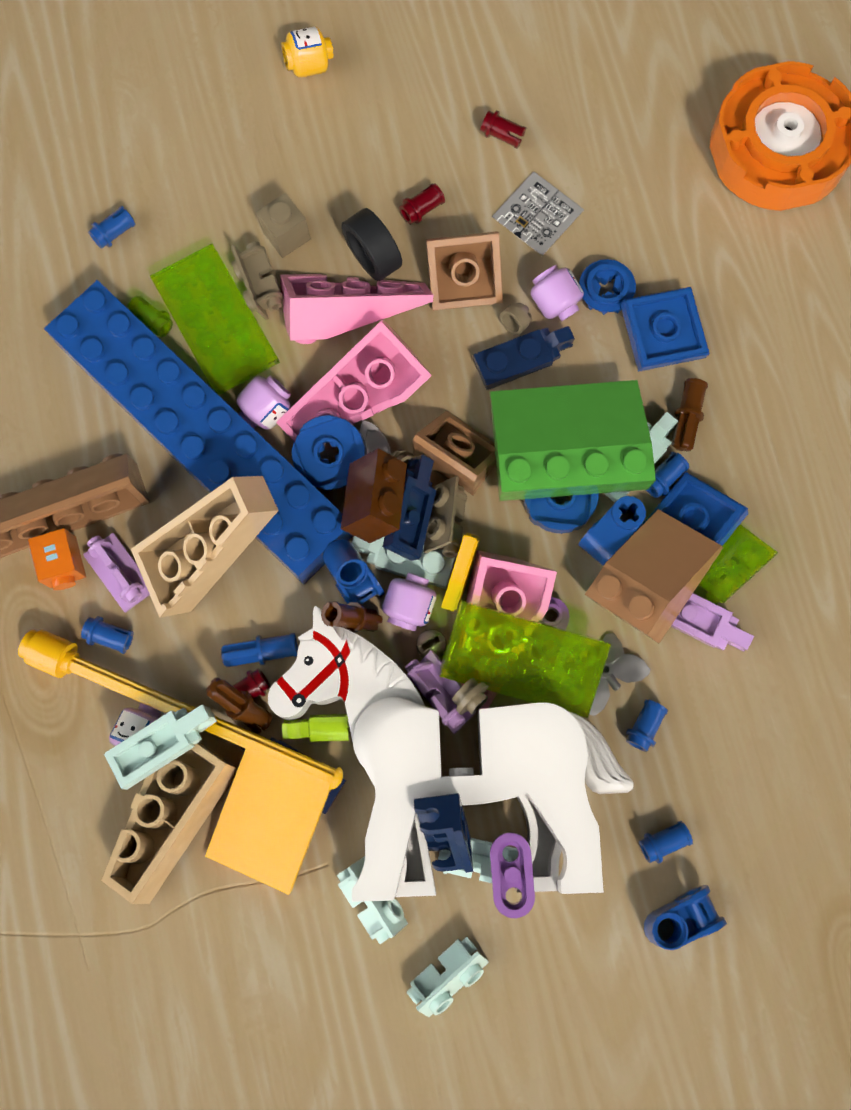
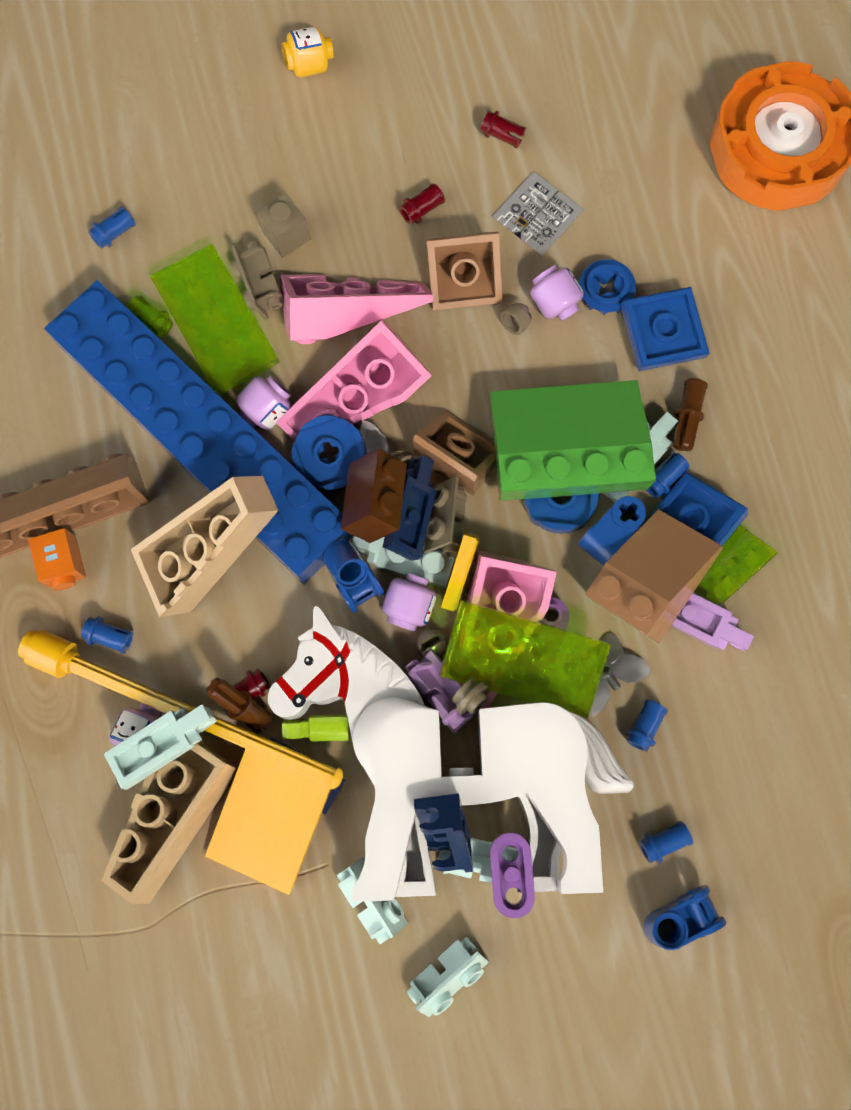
(116, 570): lavender hinge -> none
(259, 650): blue axle -> none
(350, 616): reddish brown axle -> none
(372, 244): black tyre -> none
(521, 356): dark blue hinge -> none

